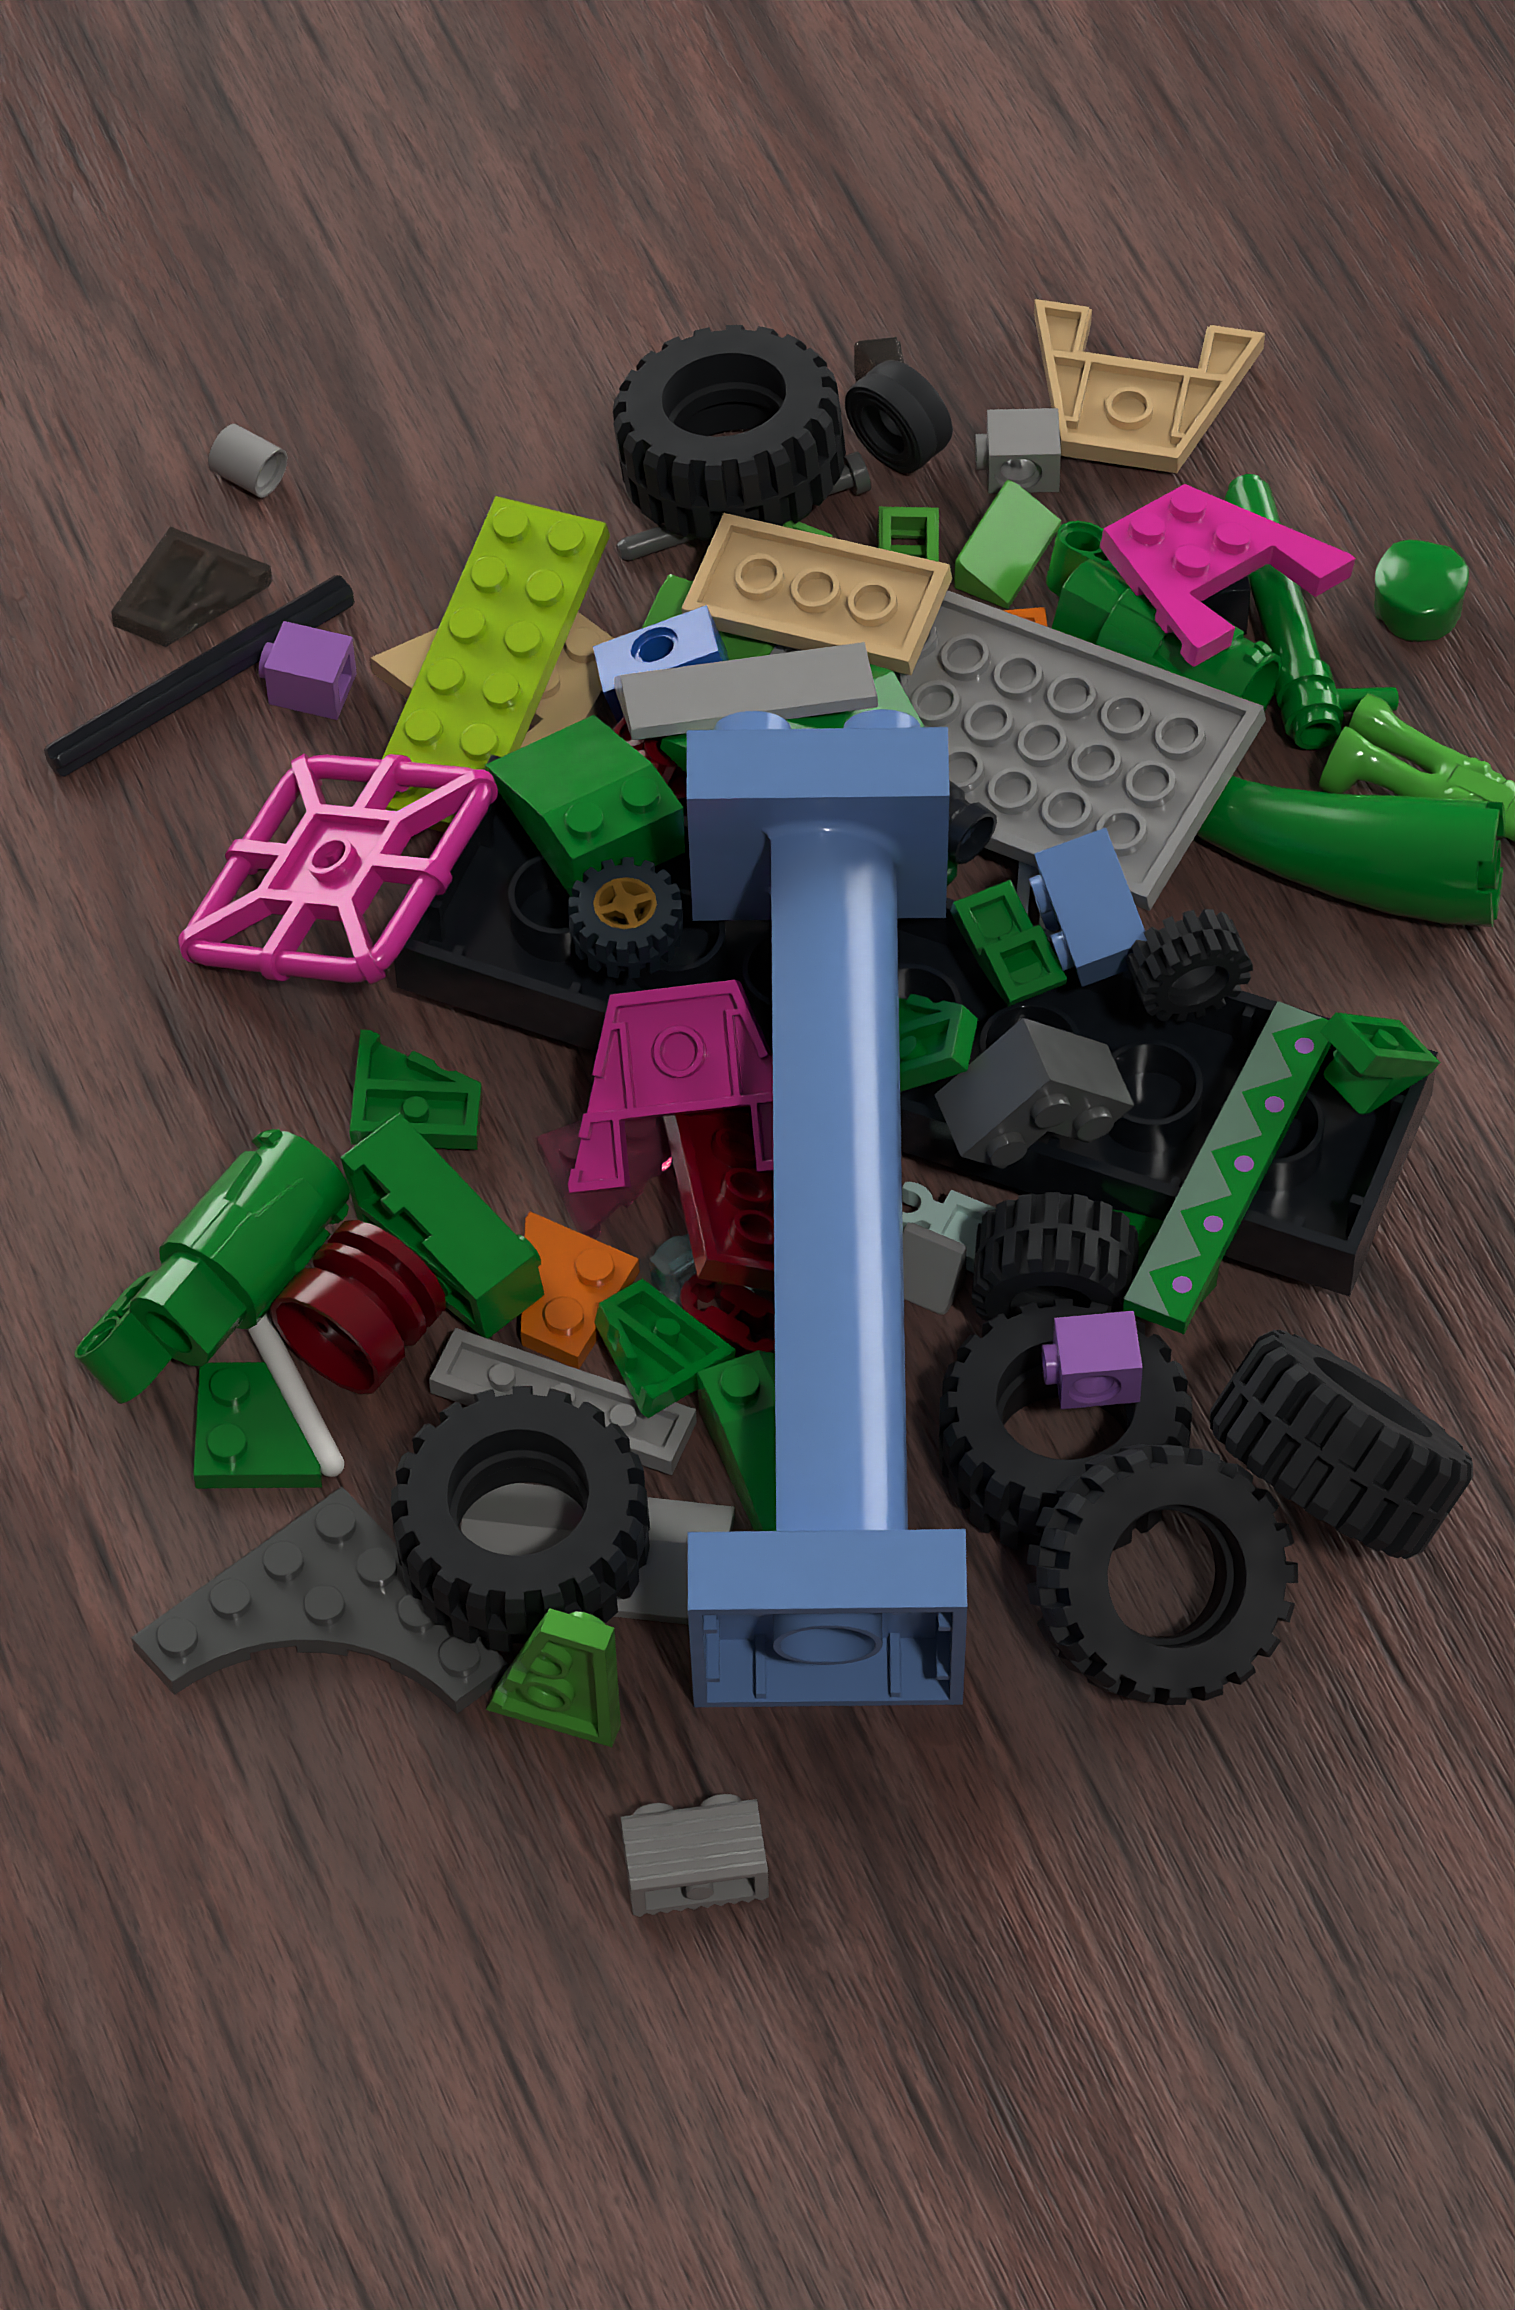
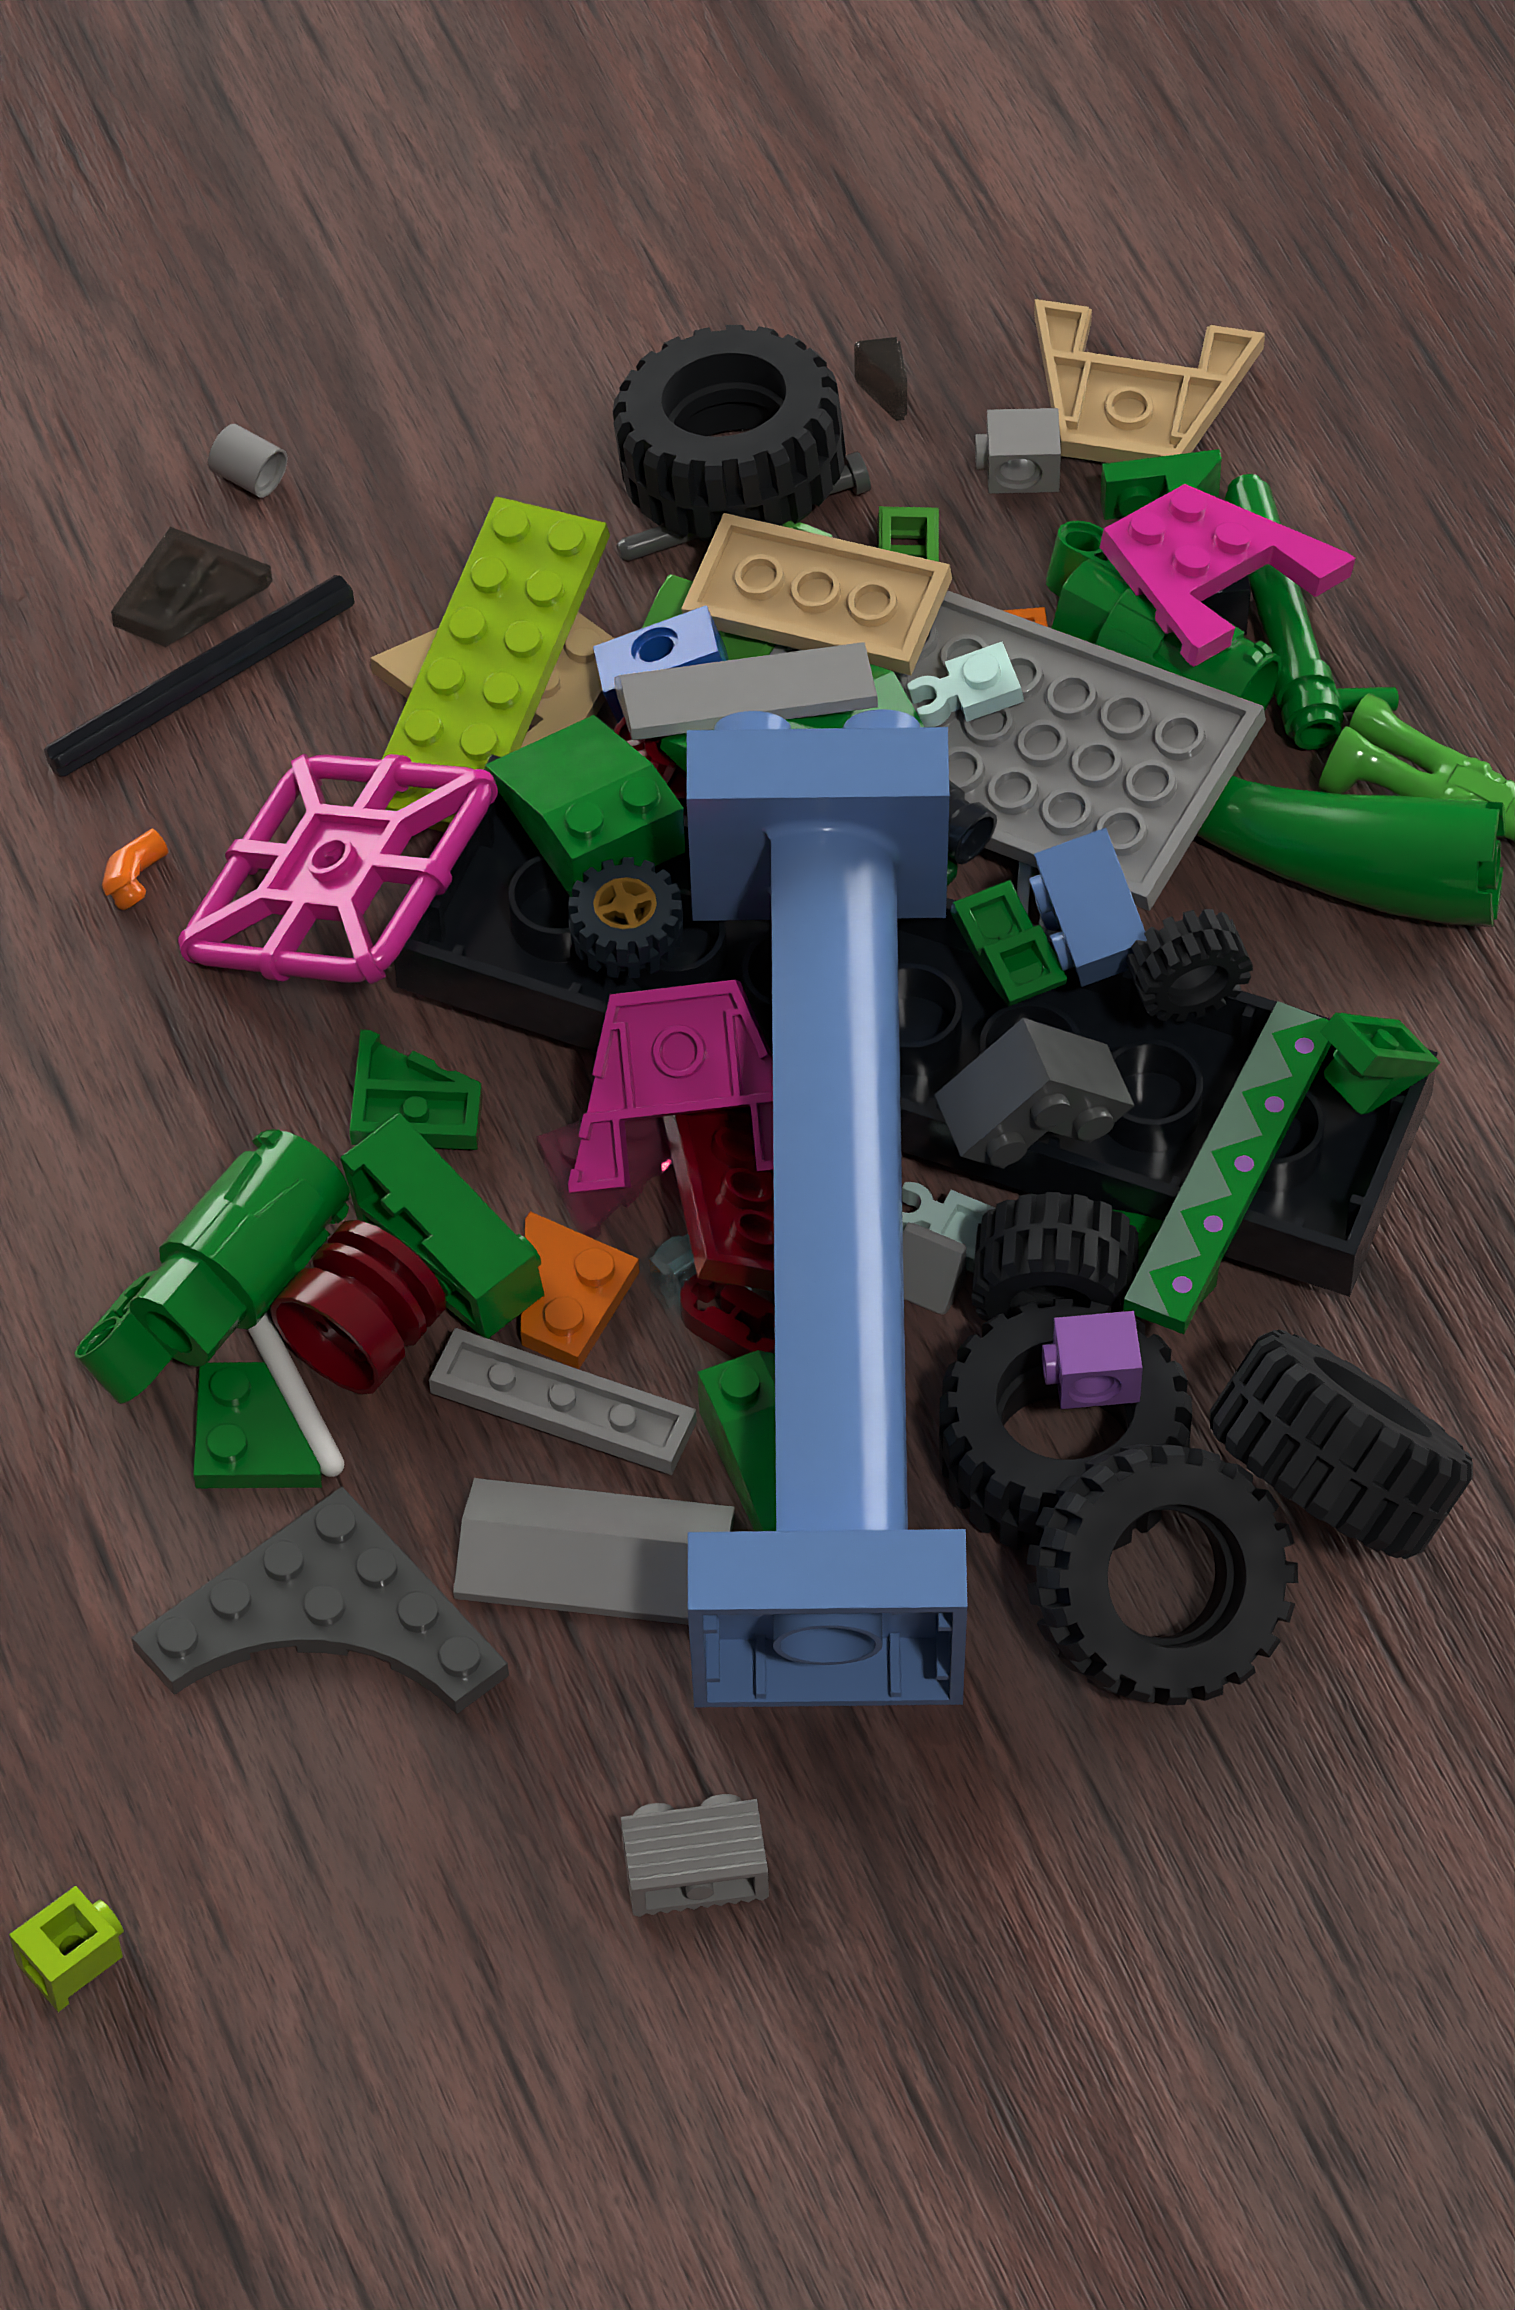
(64, 1925): none -> lime brick
(127, 864): none -> orange arm
(308, 670): medium lavender brick -> none
(504, 1444): black tyre -> none
(564, 1678): bright green wing -> none
(657, 1345): green wing -> none
(898, 416): black tyre -> none
(933, 1040): green wing -> none
(975, 684): none -> light aqua plate
(1005, 546): bright green slope -> none
(1138, 482): none -> green slope
(1420, 589): green hair -> none

